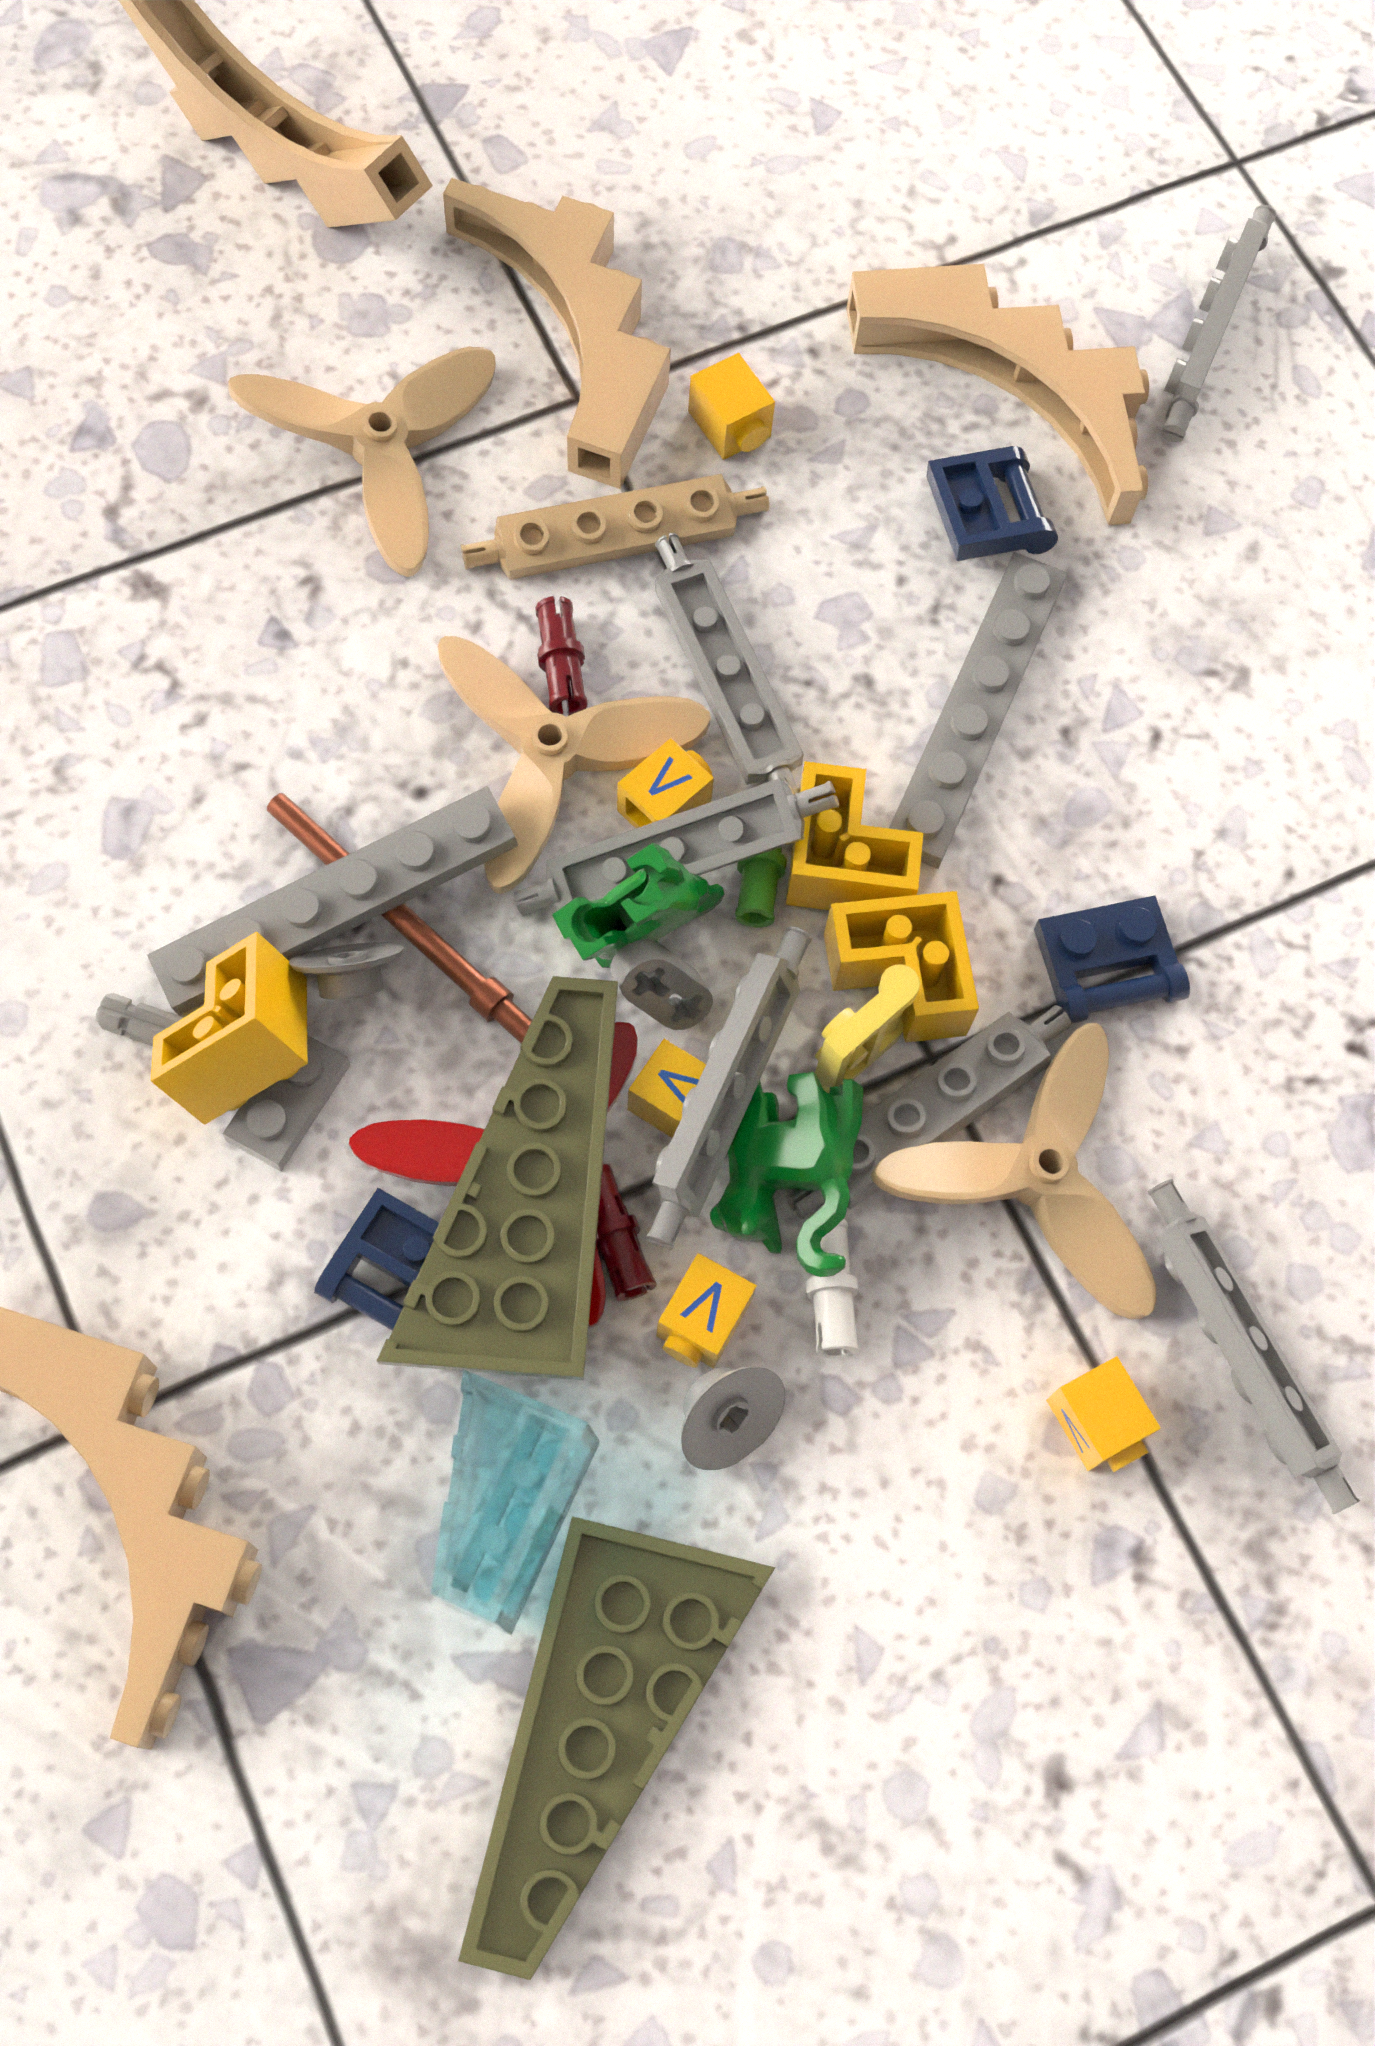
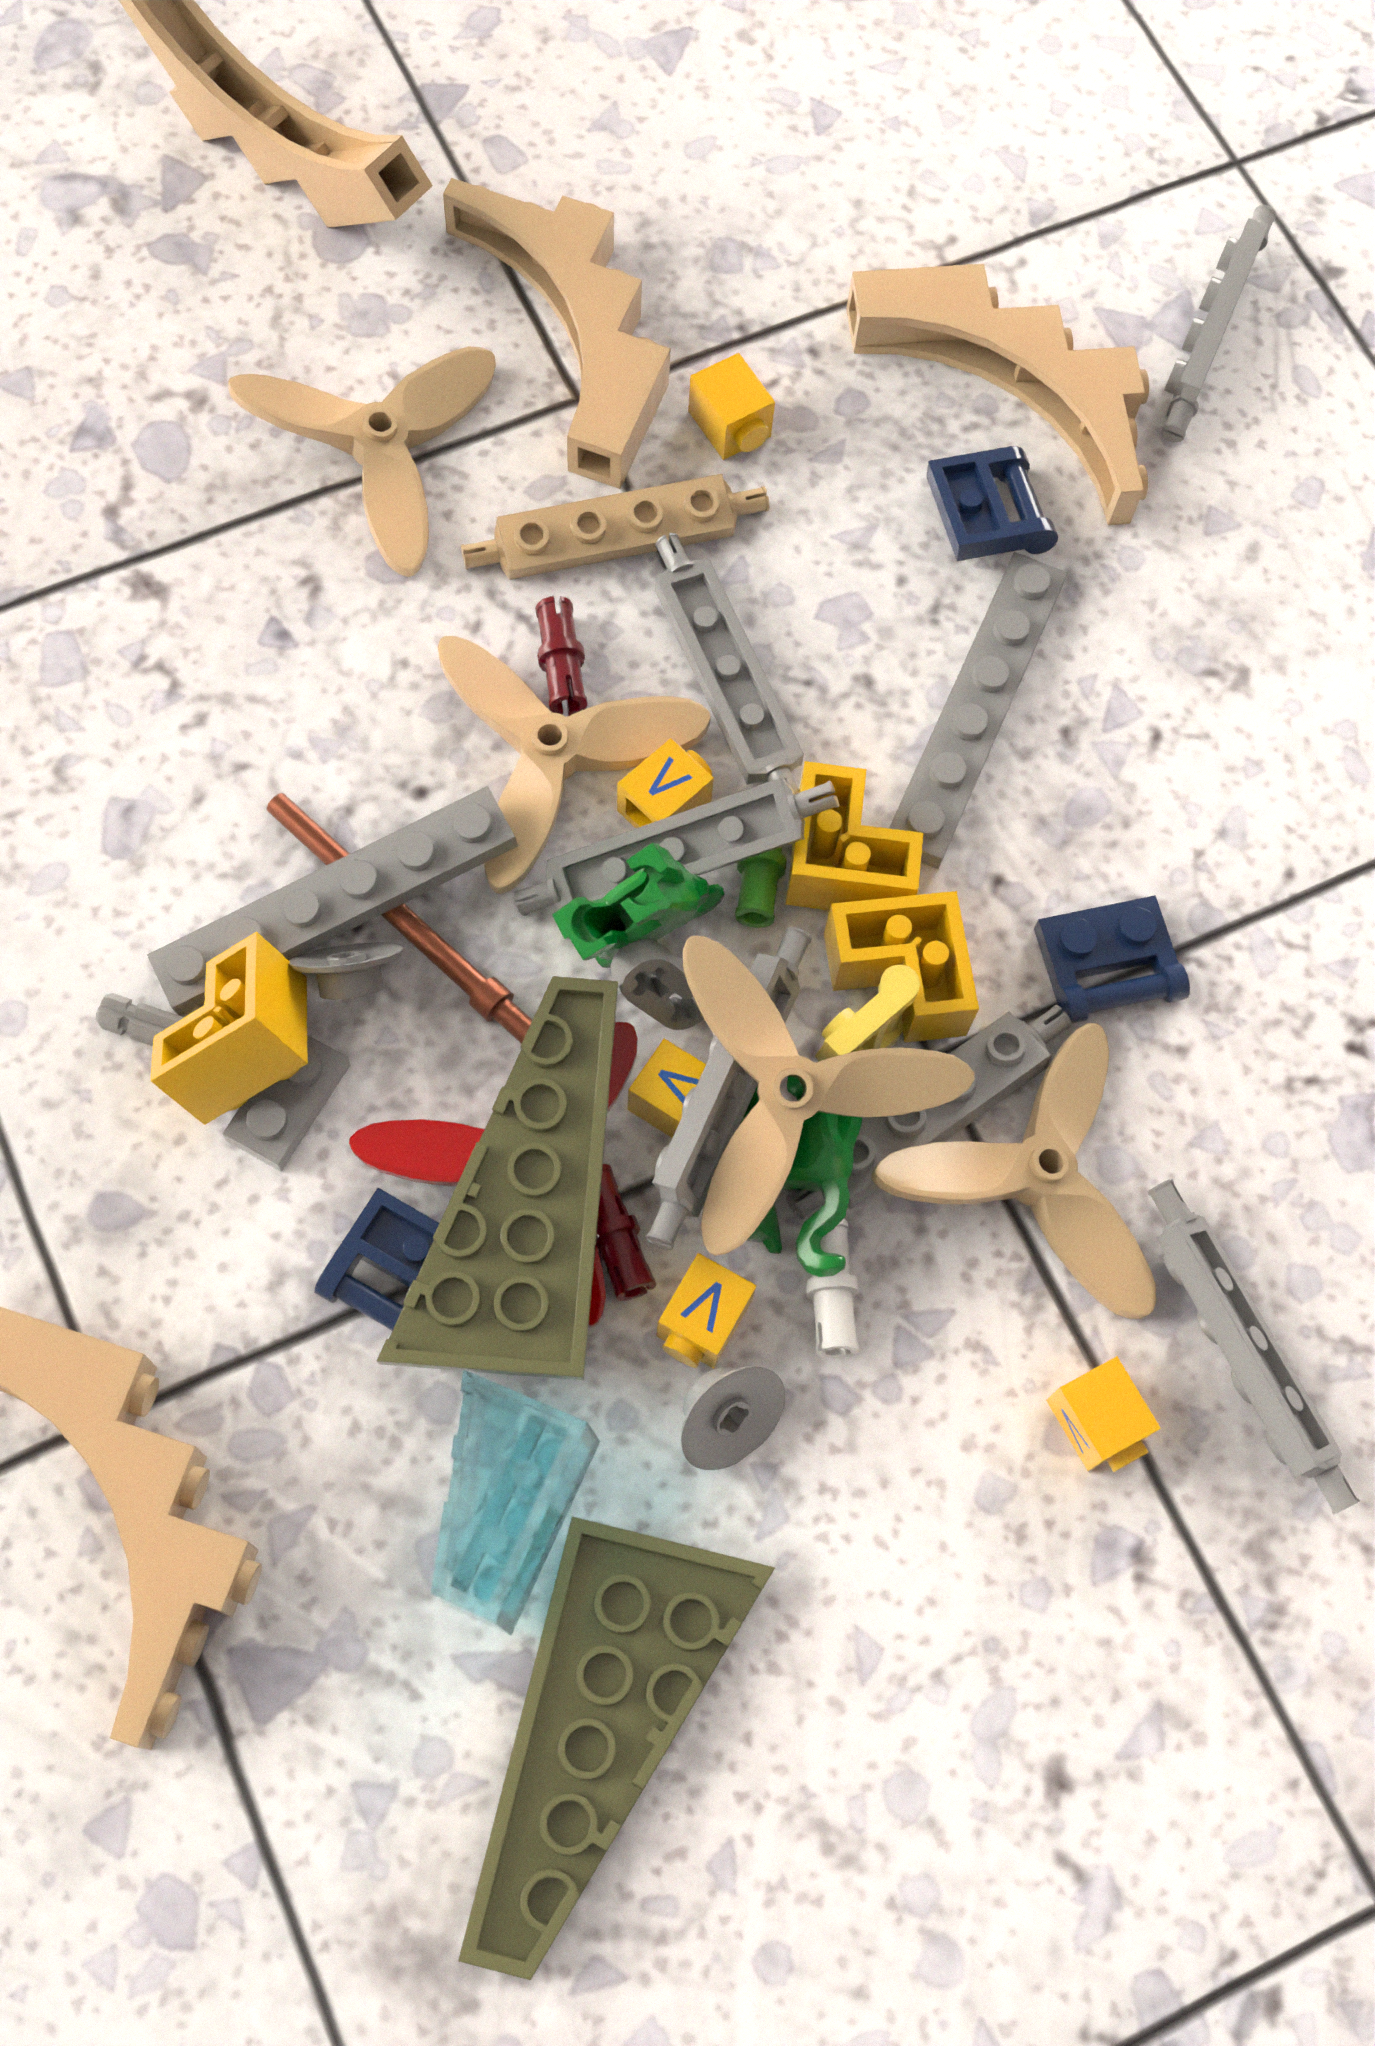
(766, 1141): none -> tan piece

